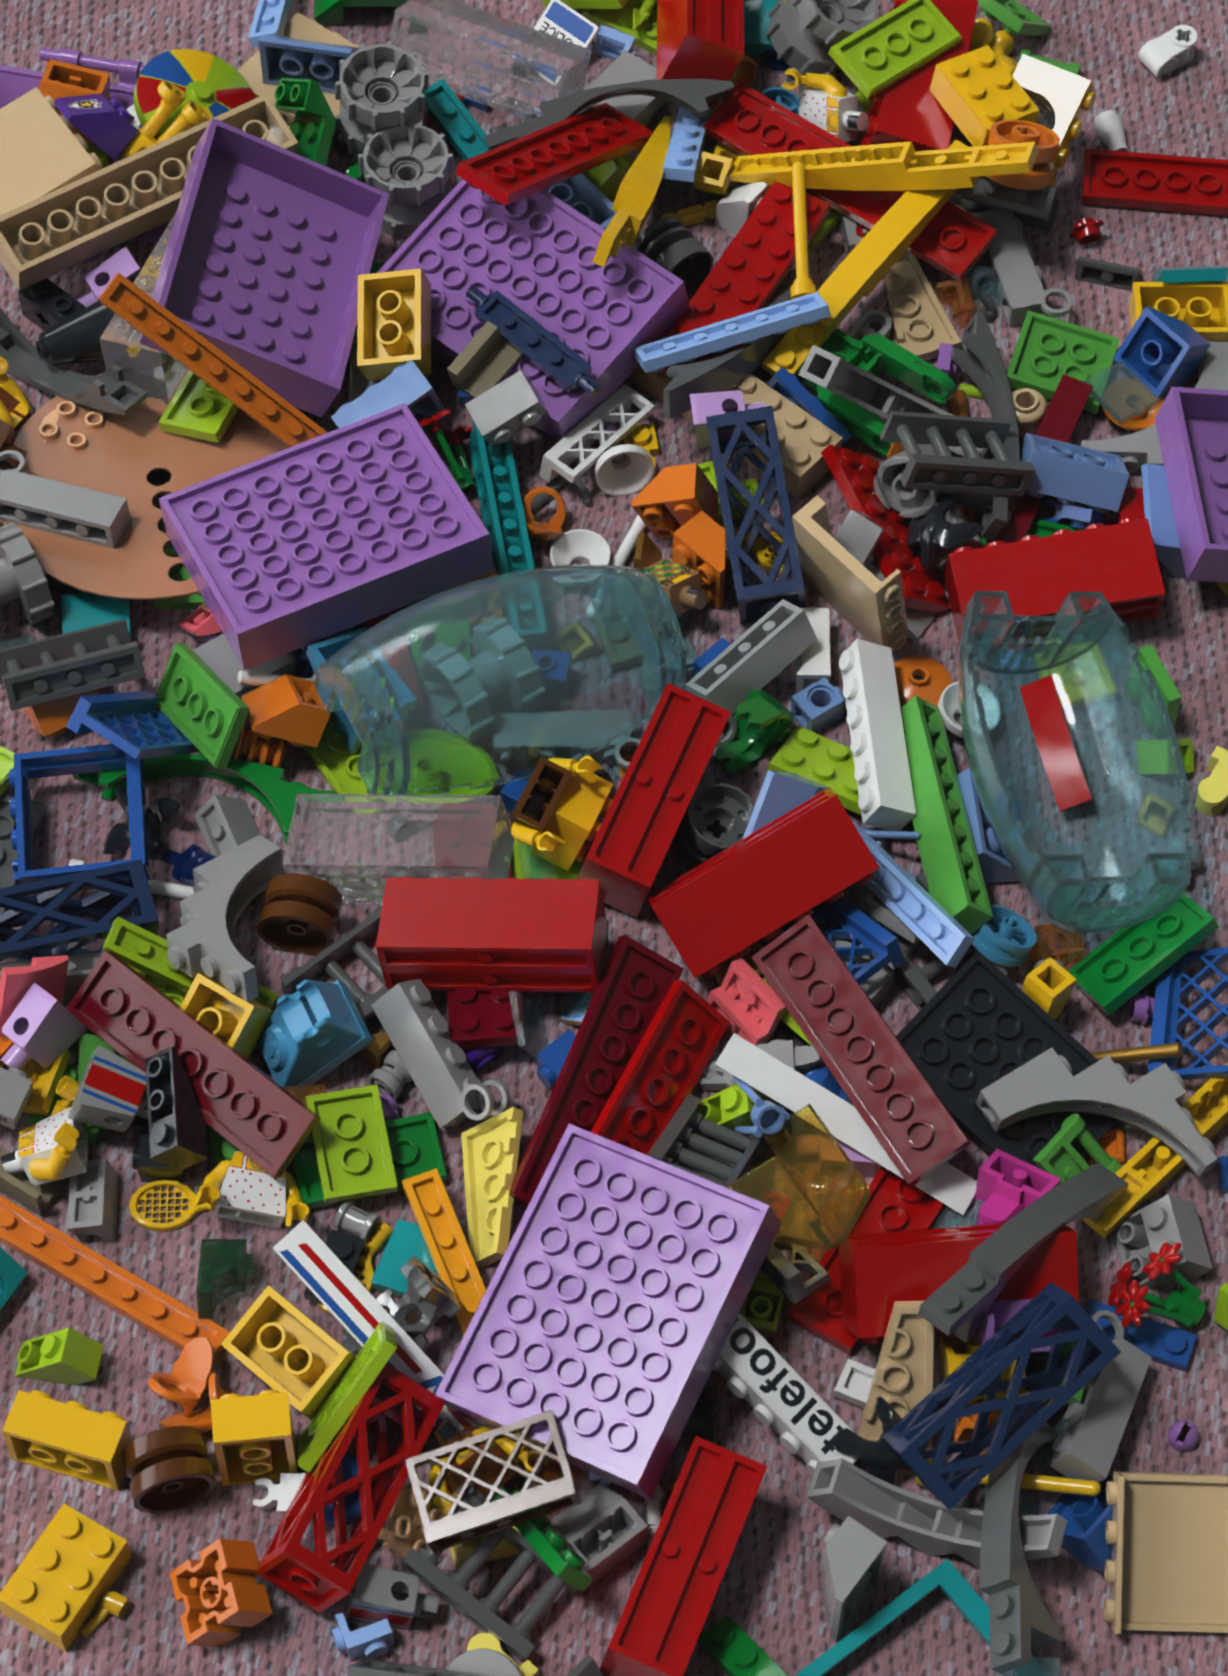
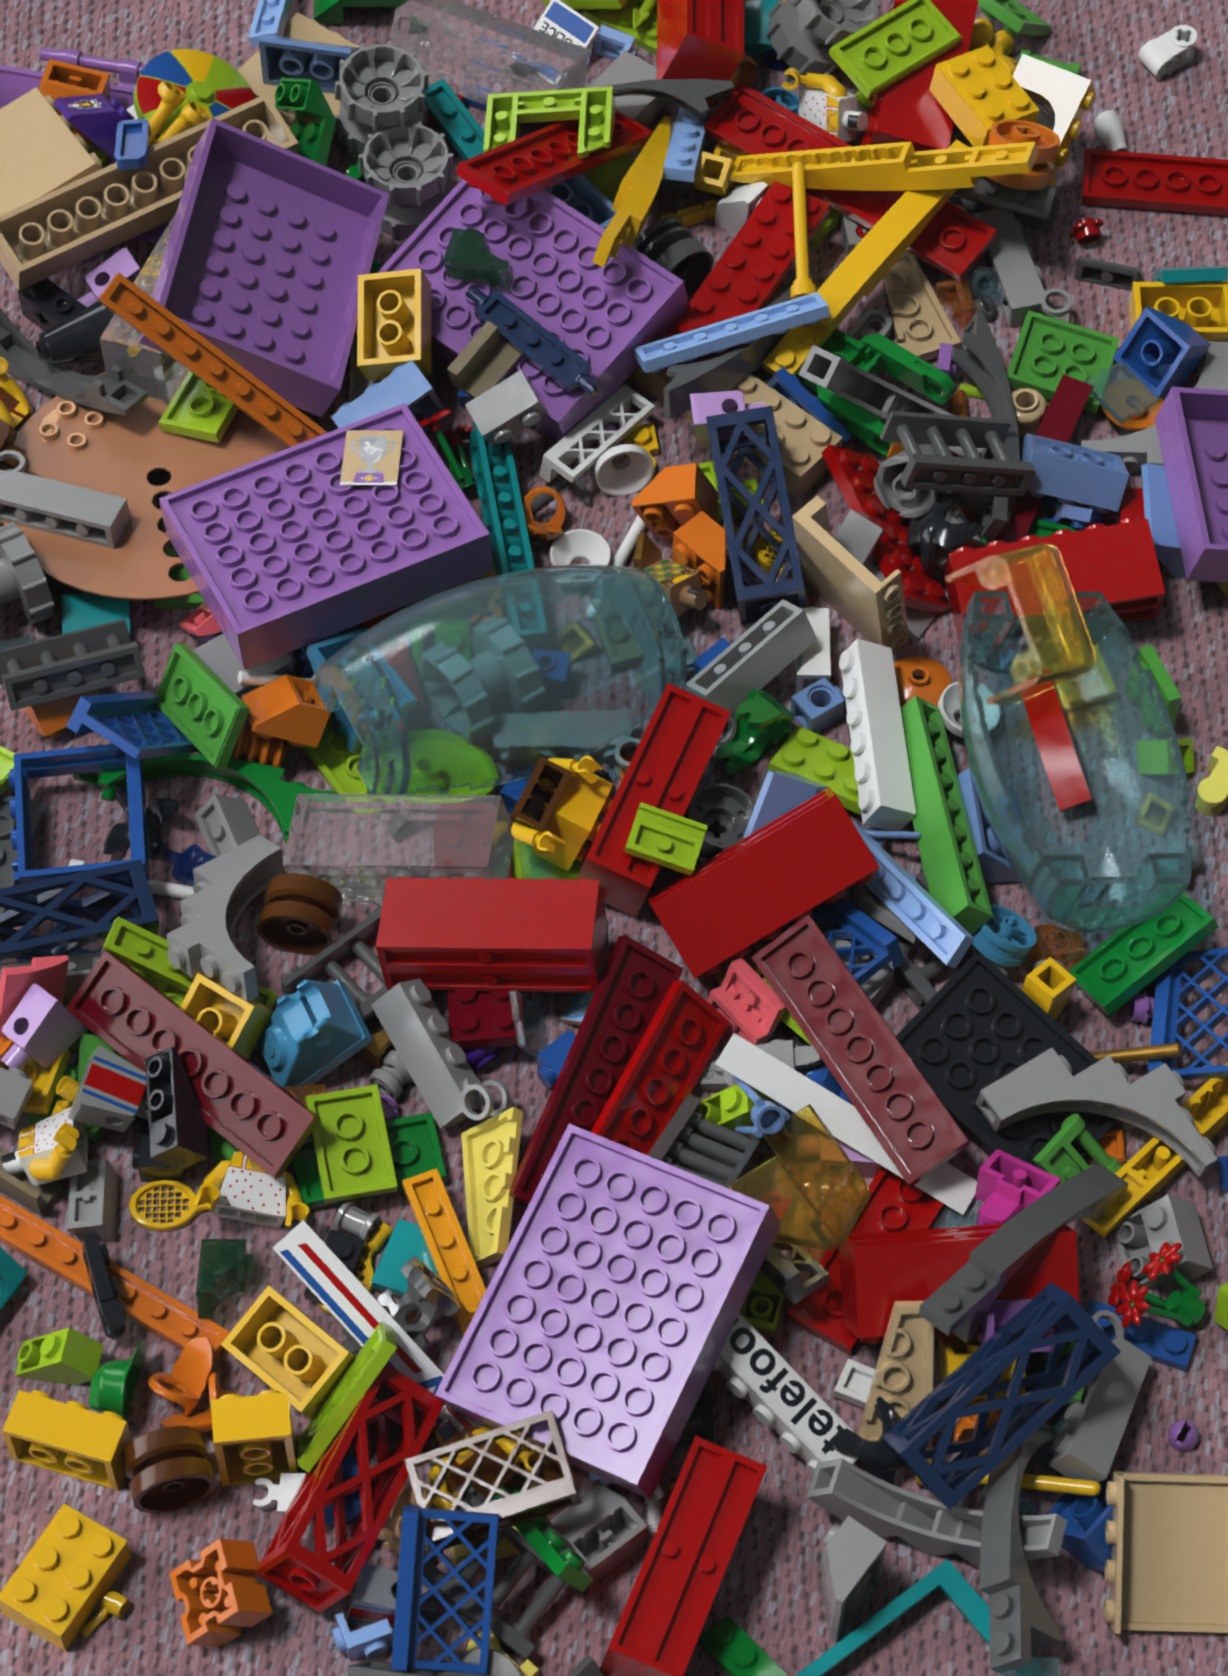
(104, 1288): none -> black hinge
(116, 1382): none -> green piece
(132, 144): none -> blue piece
(371, 457): none -> sticker
(410, 1595): none -> blue fence
(471, 260): none -> clear green arch
(591, 106): none -> lime wedge
(665, 839): none -> lime plate
(1047, 614): none -> clear yellow windscreen

